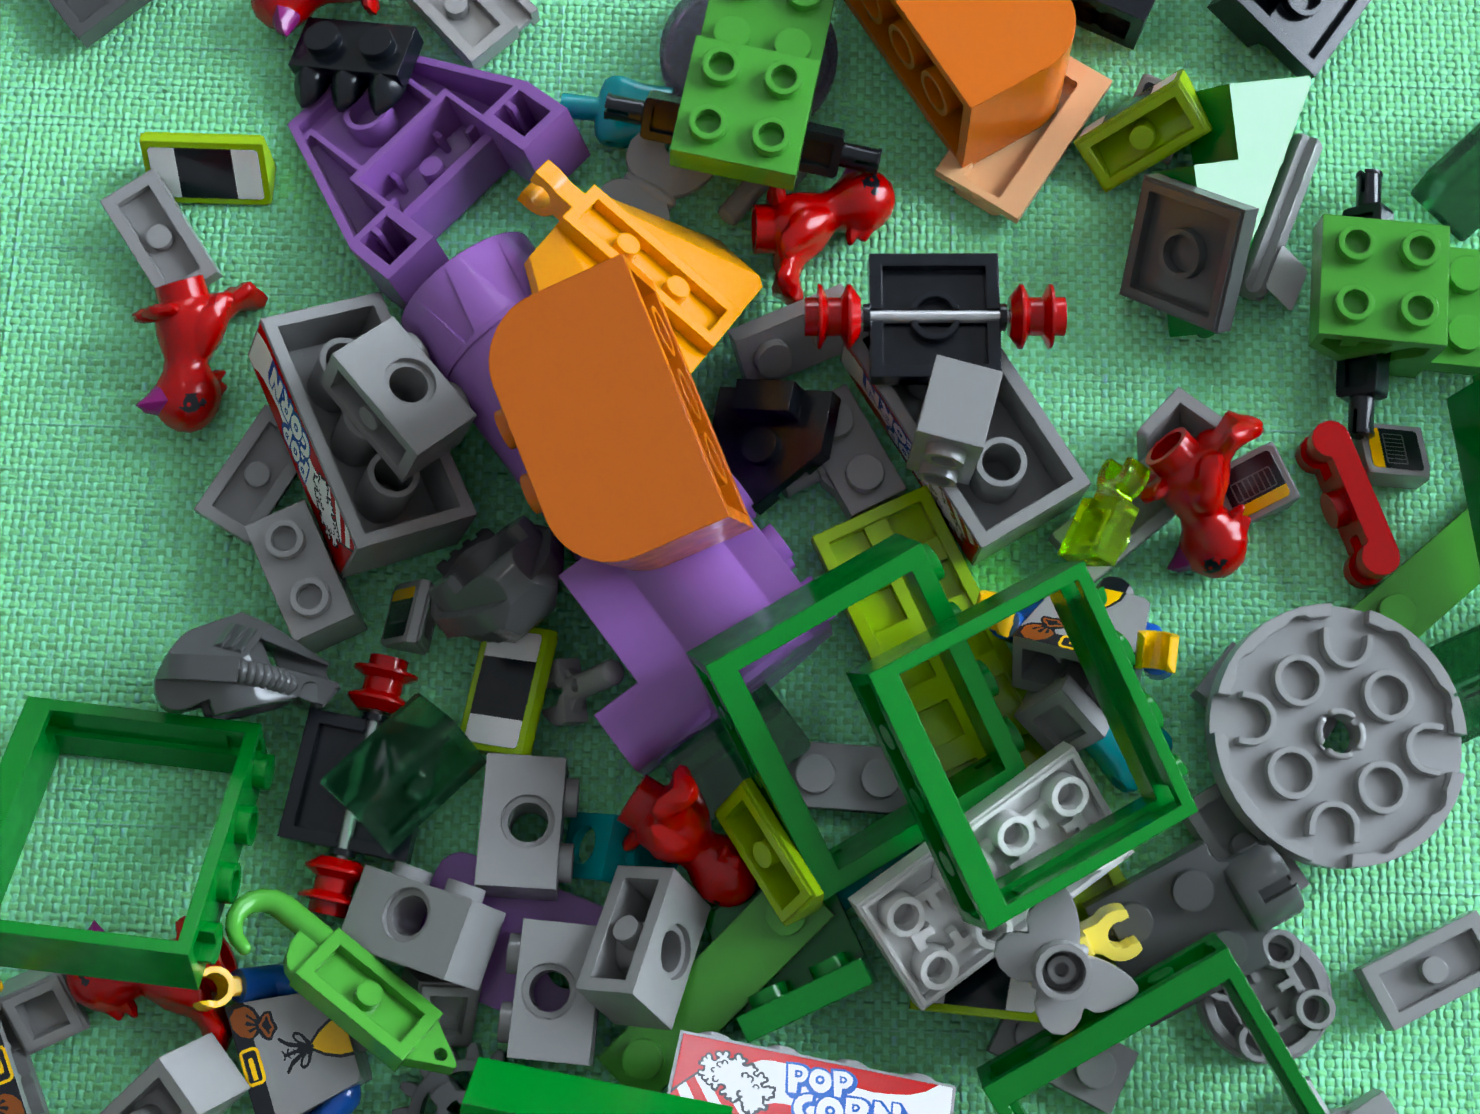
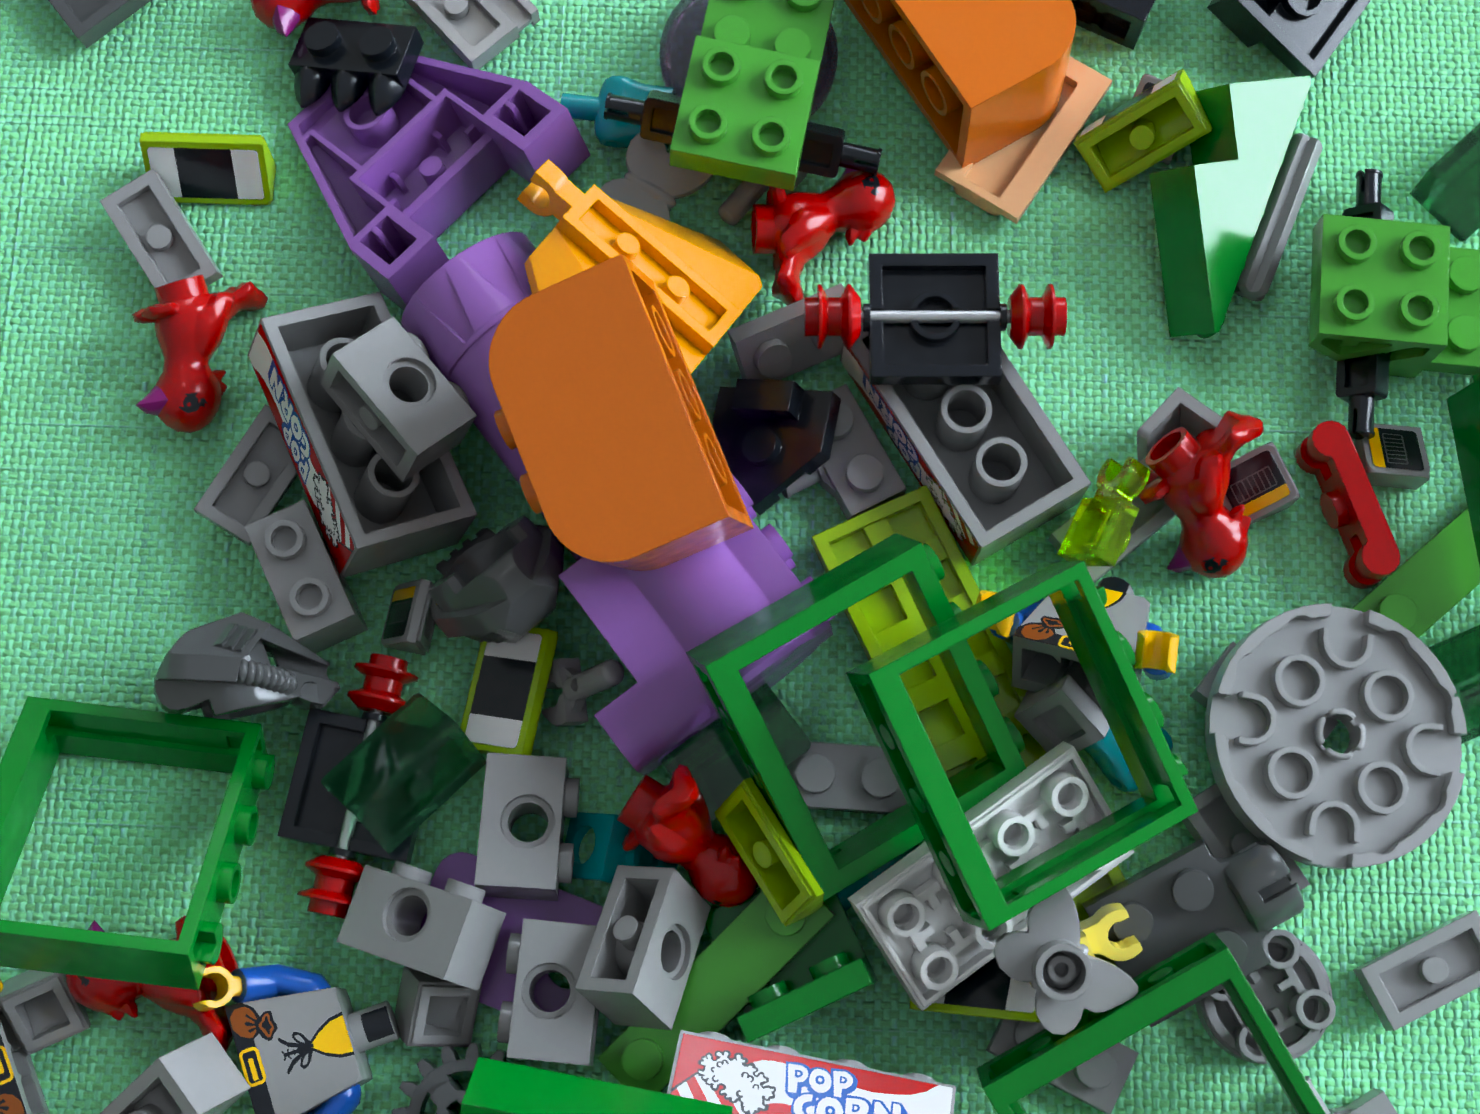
(349, 985): bright green plate -> none
(953, 421): light grey brick -> none
(1188, 252): dark grey tile -> none
(1286, 278): white sticker -> none

